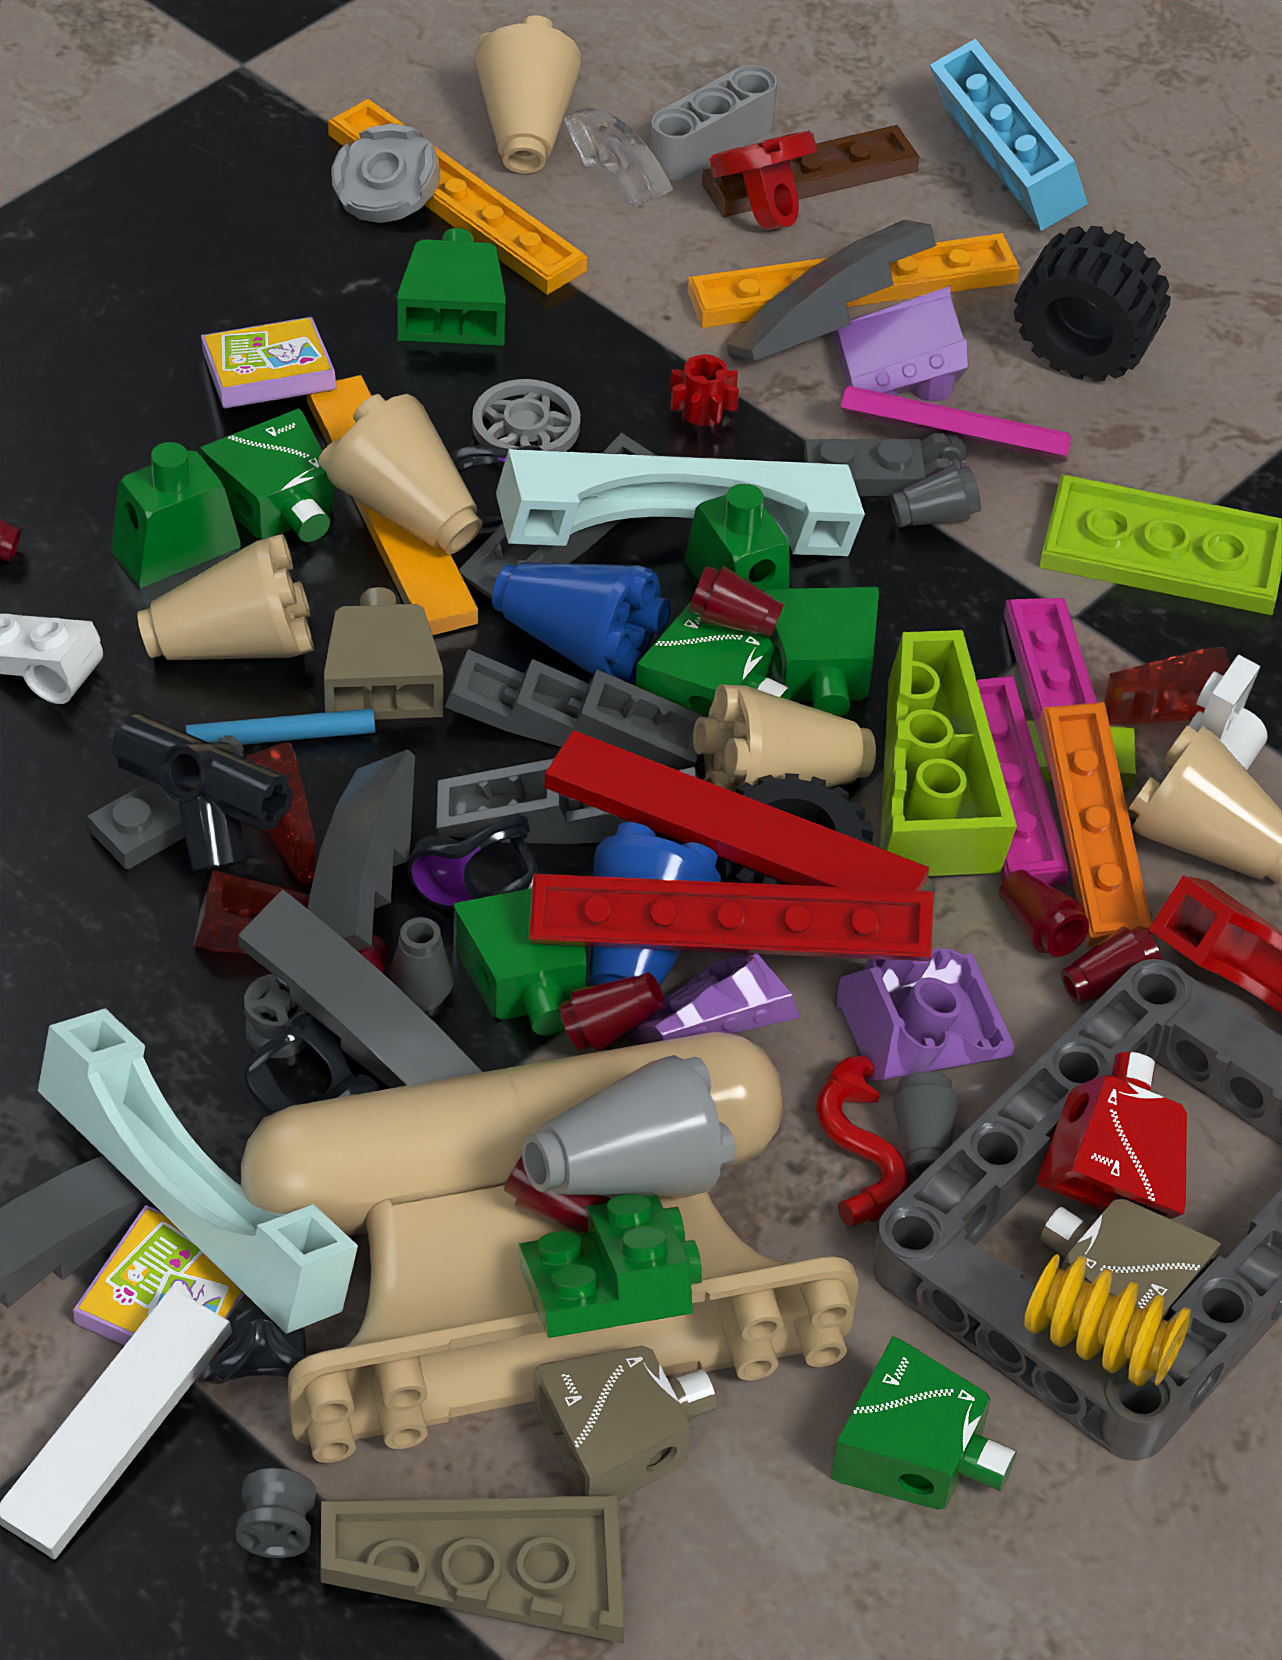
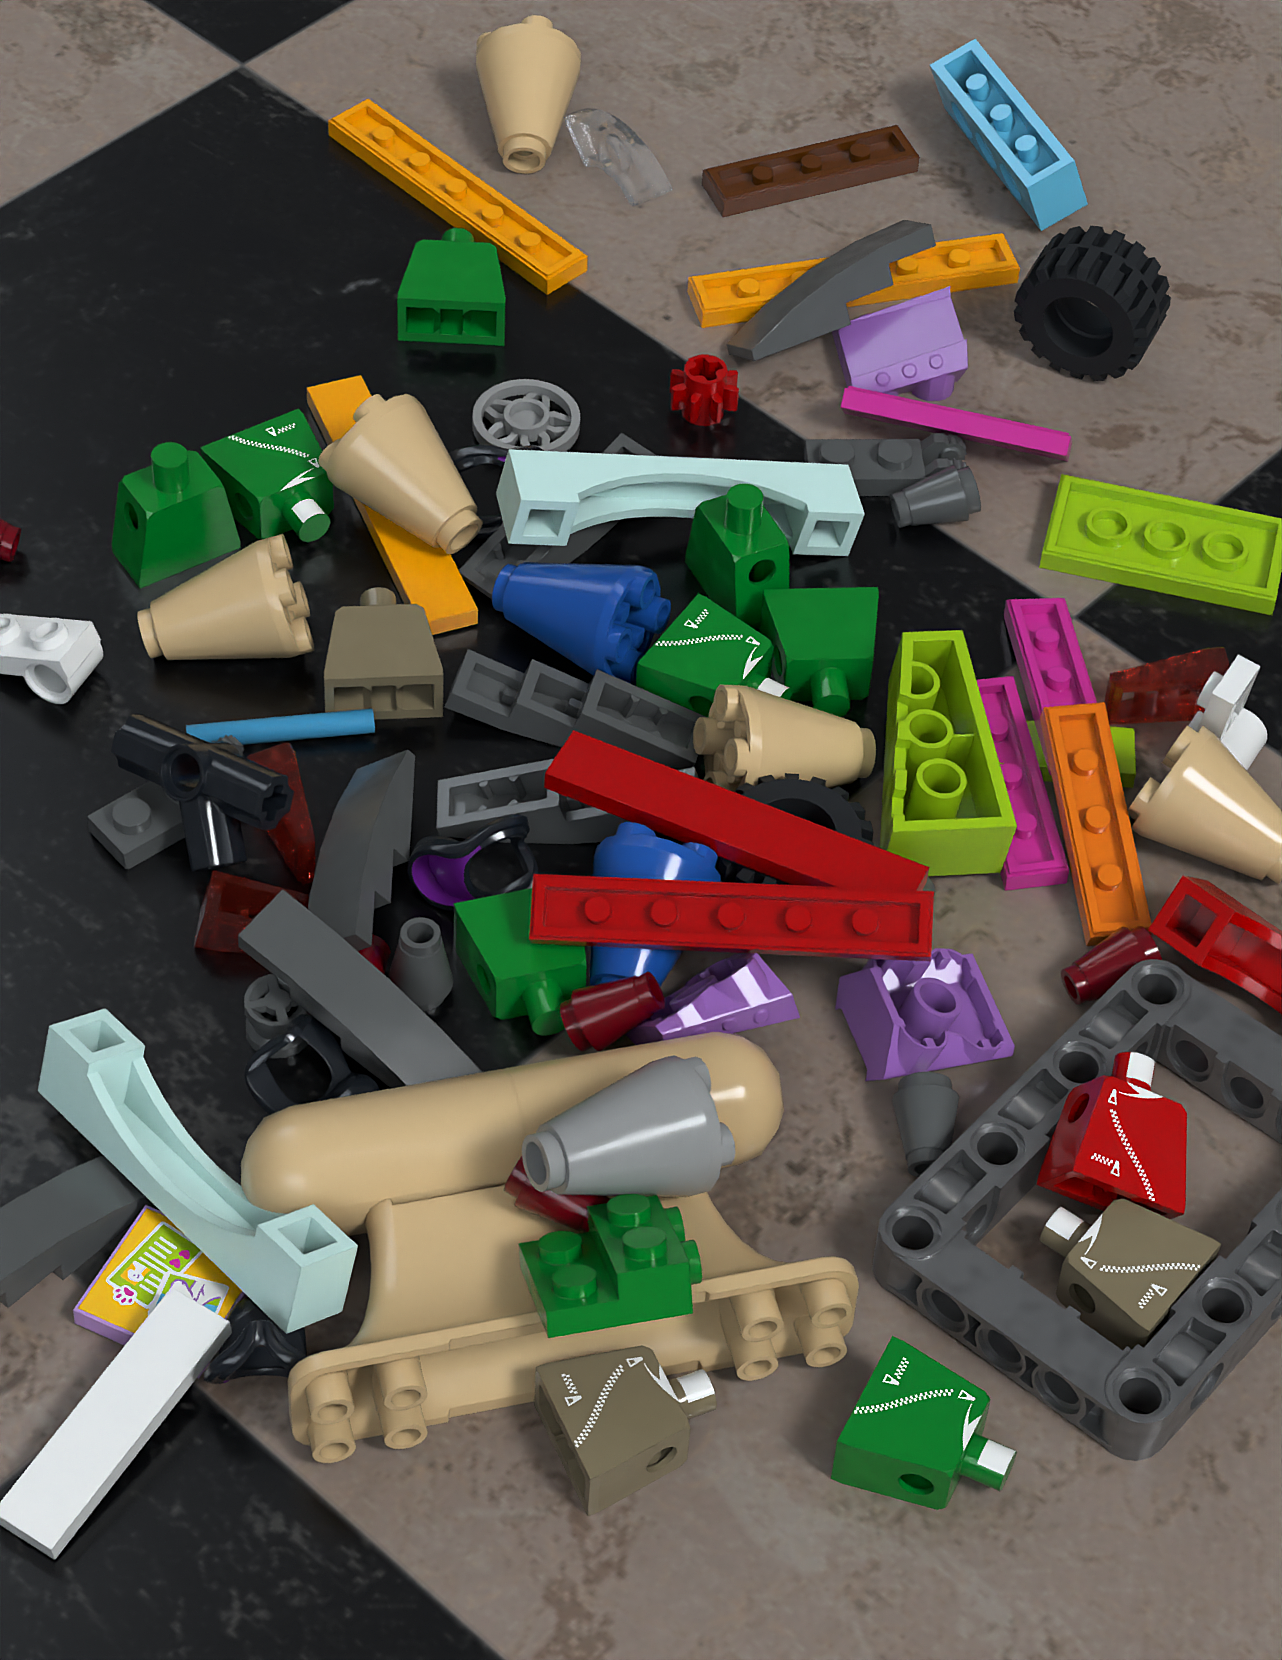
(268, 362): tile -> none
(276, 1513): dark grey wheel -> none
(386, 173): light grey tile -> none
(493, 1557): dark tan wing -> none
(713, 120): light grey beam -> none
(734, 603): dark red cone -> none
(768, 175): red tile -> none
(848, 1085): red animal -> none
(1046, 915): dark red cone -> none
(1106, 1321): yellow piece -> none

